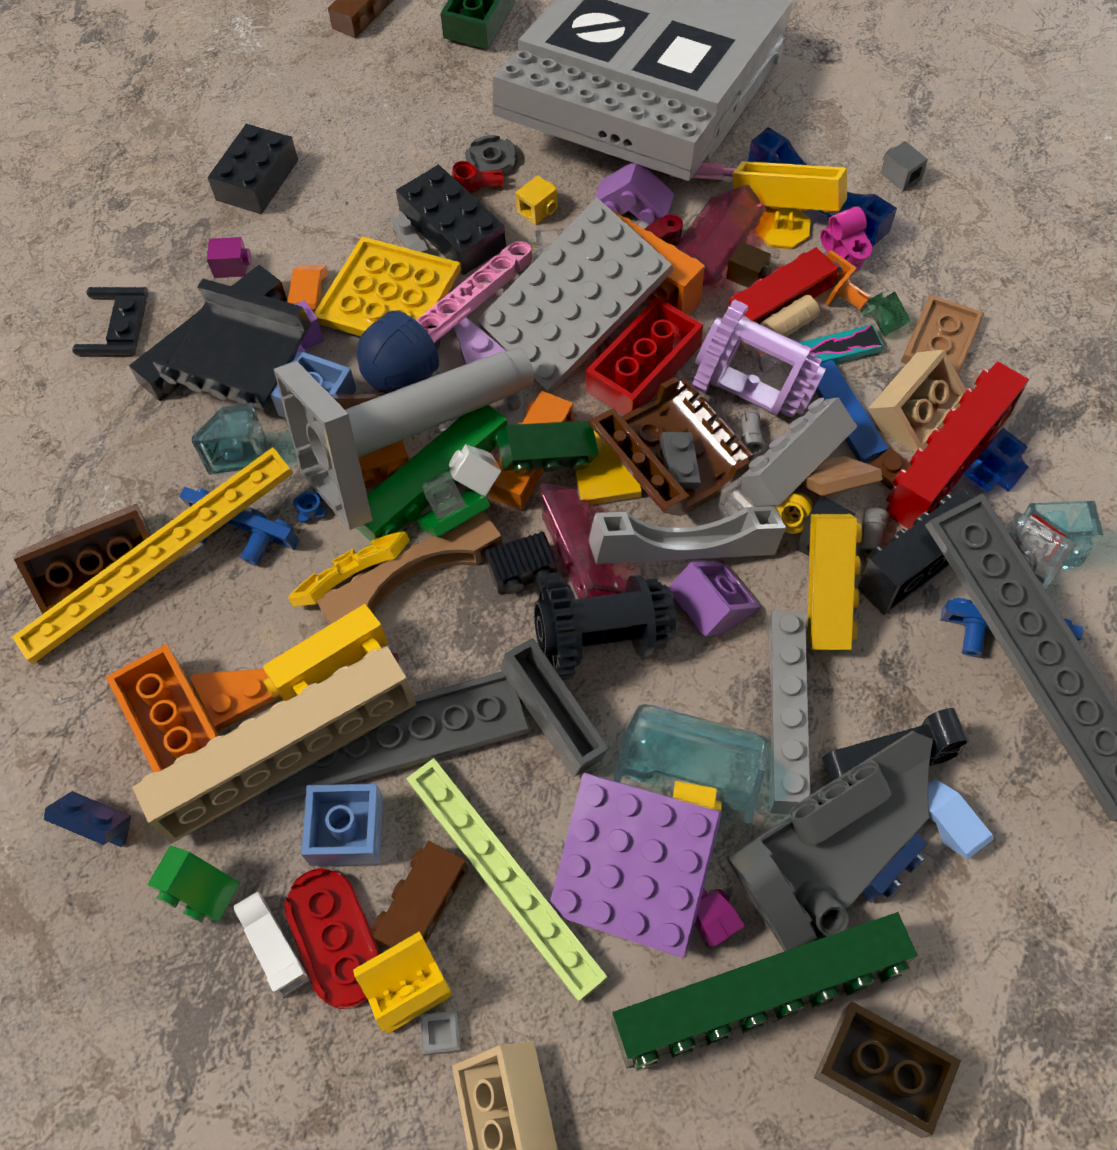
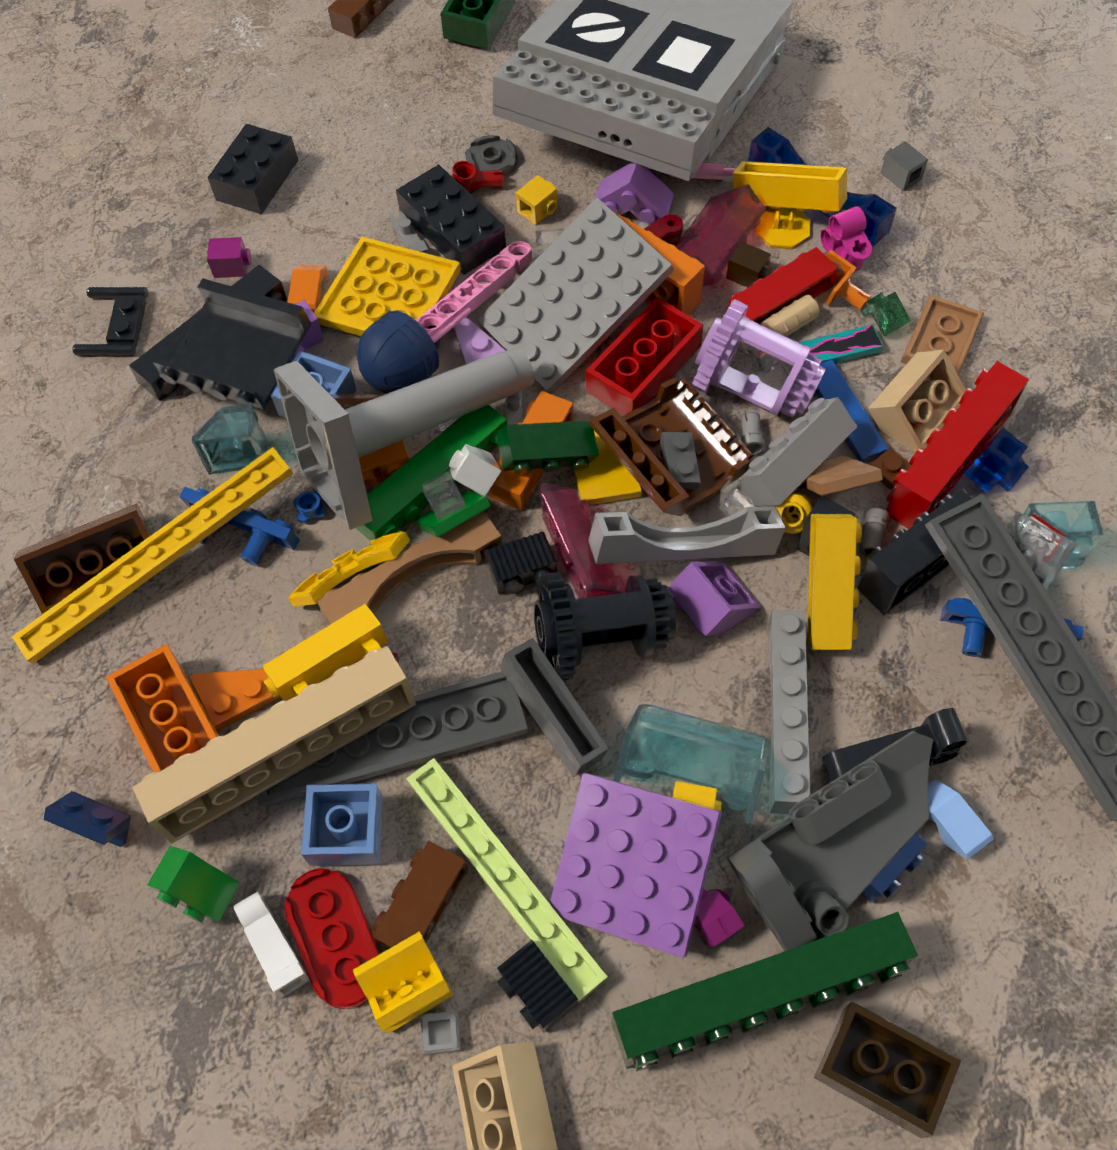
(536, 986): none -> black brick

